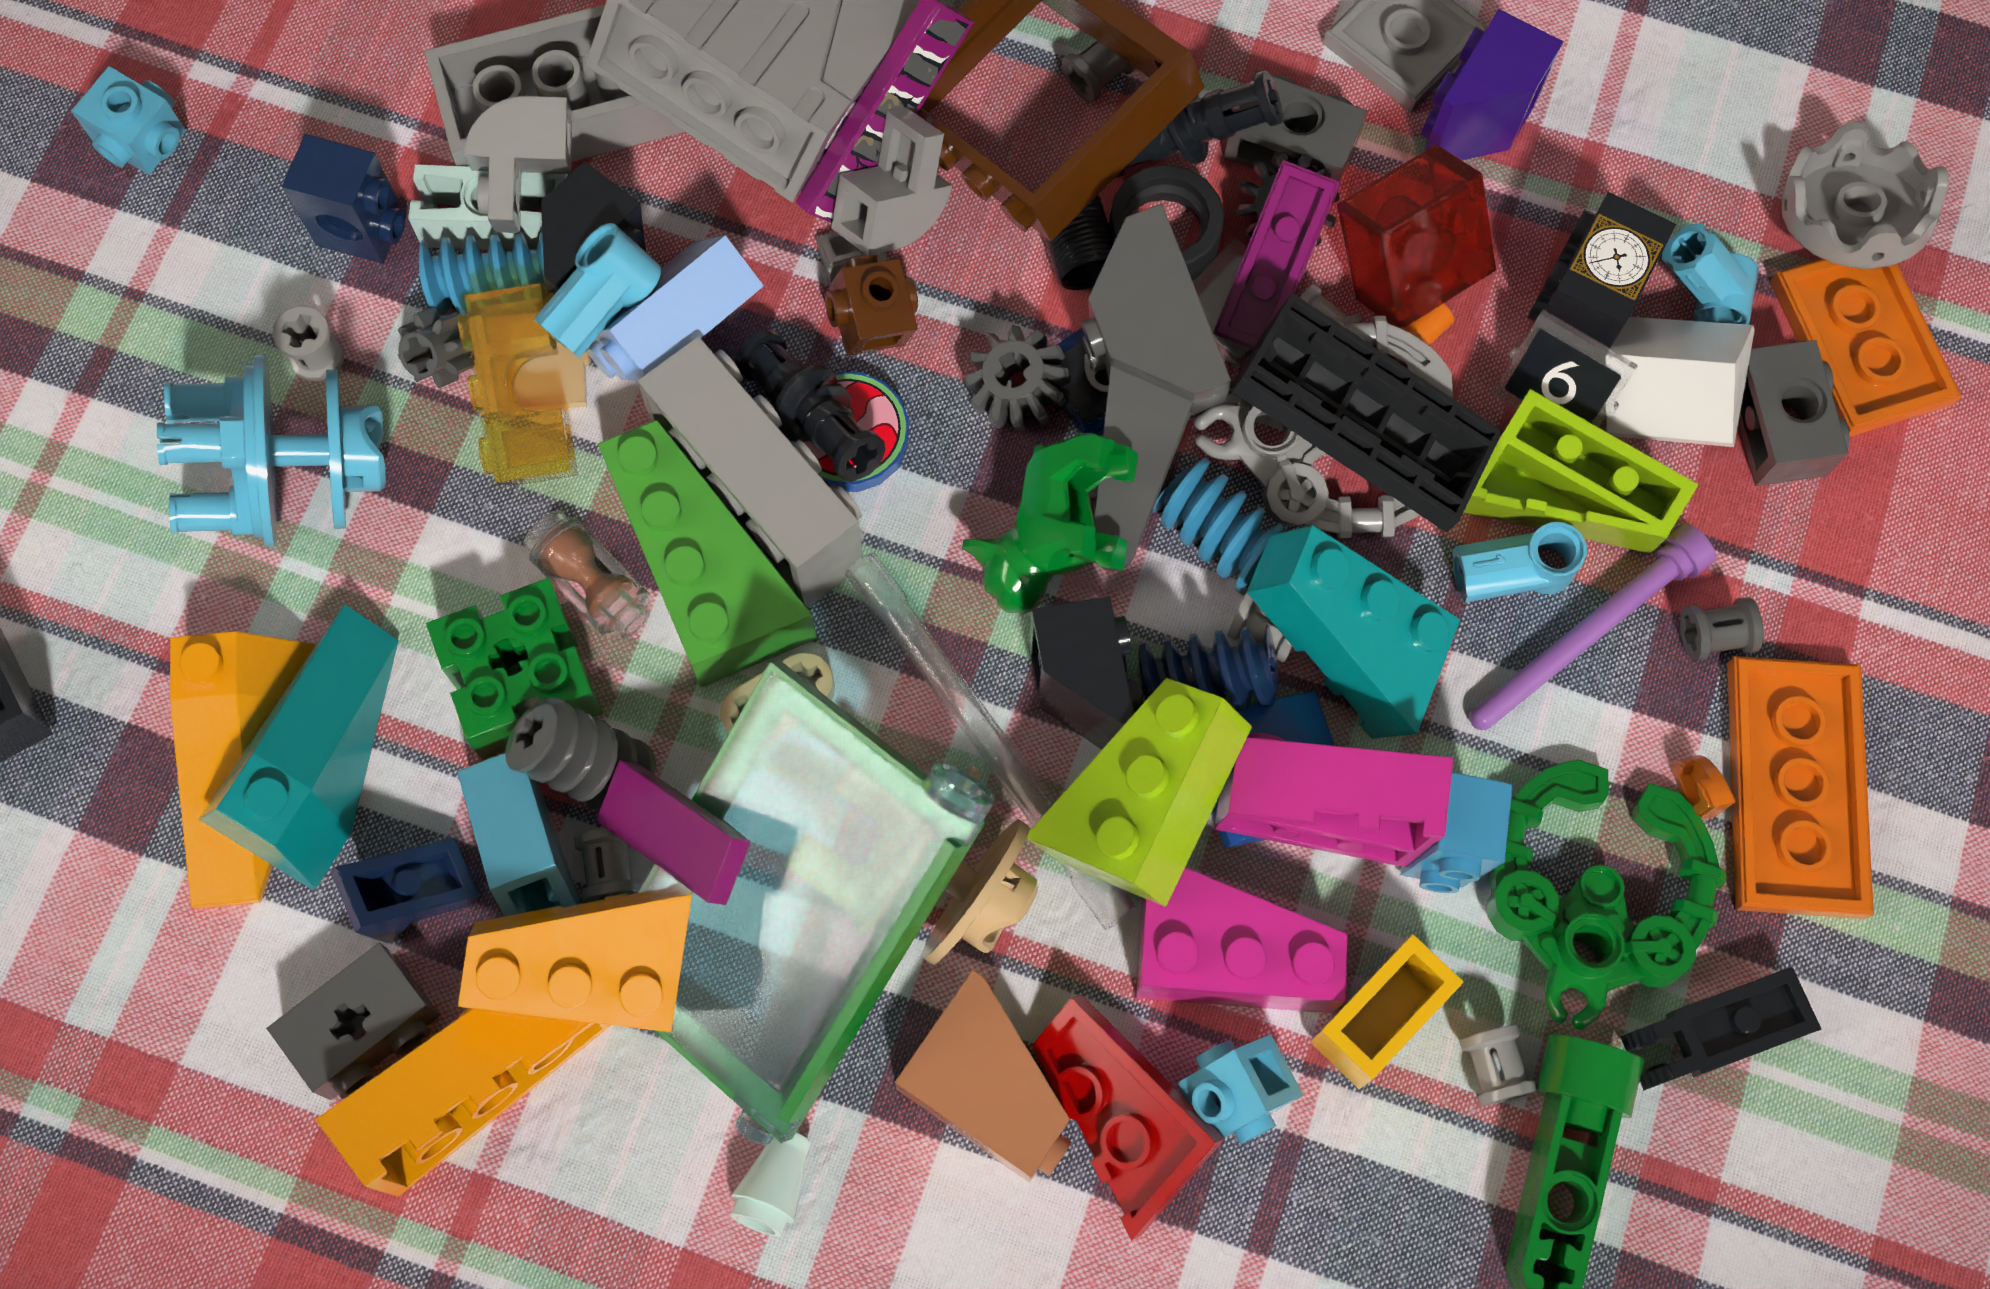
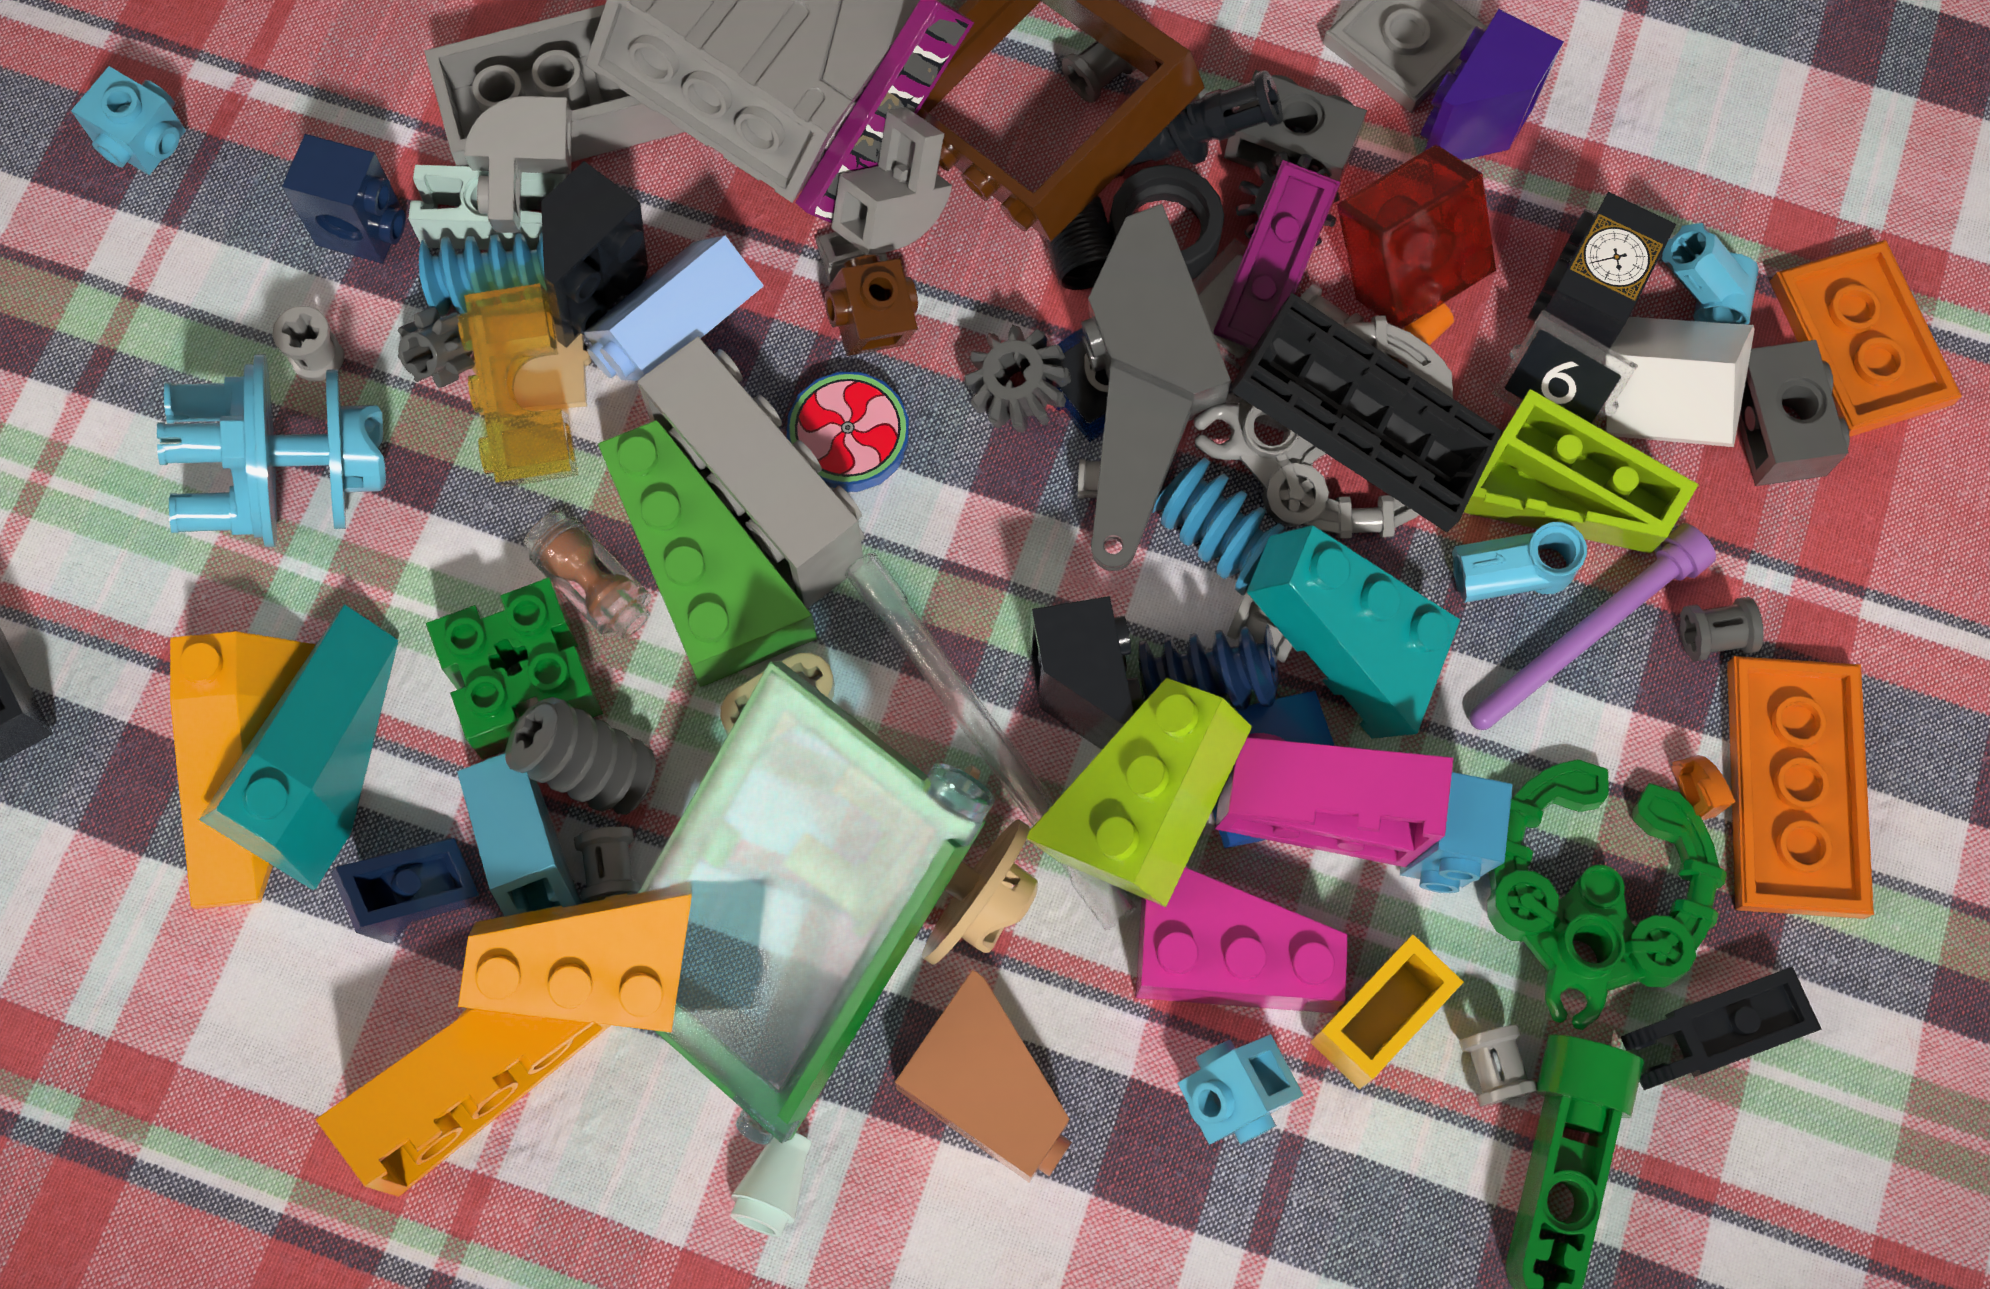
(320, 1027): dark grey brick -> none
(608, 276): medium azure piece -> none
(673, 832): magenta tile -> none
(810, 405): black piece -> none
(1055, 521): green animal -> none
(1129, 1113): red wing -> none
(1851, 171): light grey plate -> none

